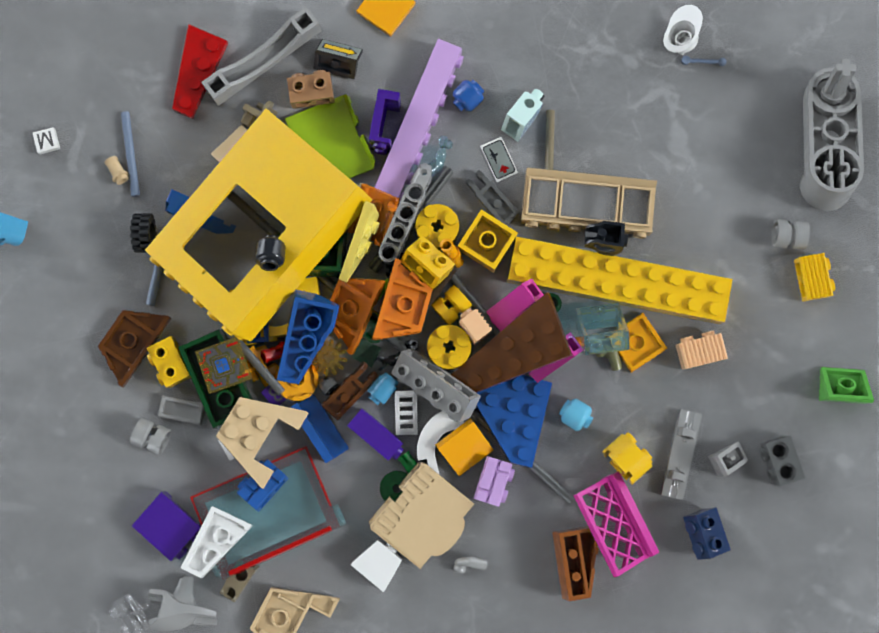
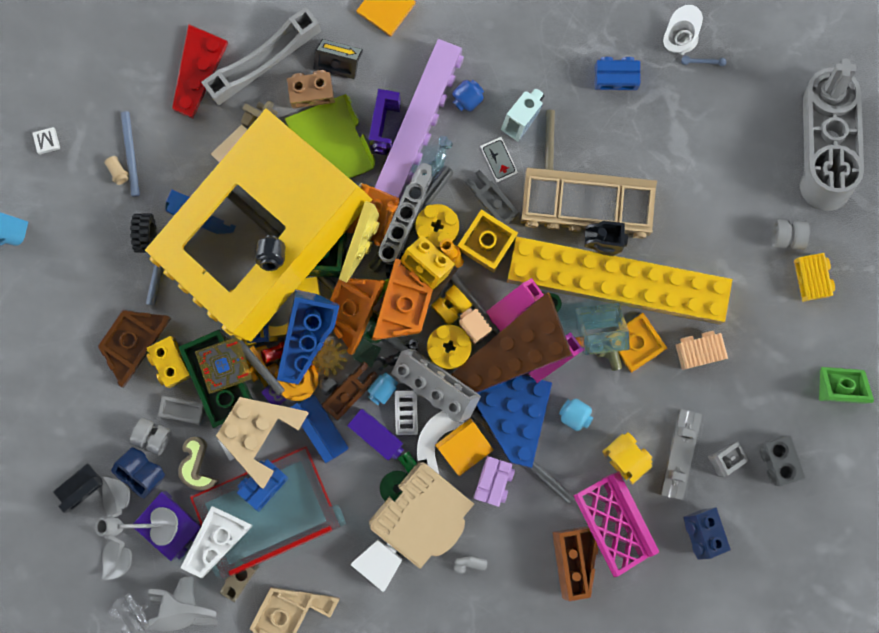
(77, 488): none -> black panel
(116, 557): none -> light grey plant
(138, 472): none -> dark blue brick
(191, 465): none -> dark tan animal
(617, 74): none -> blue brick

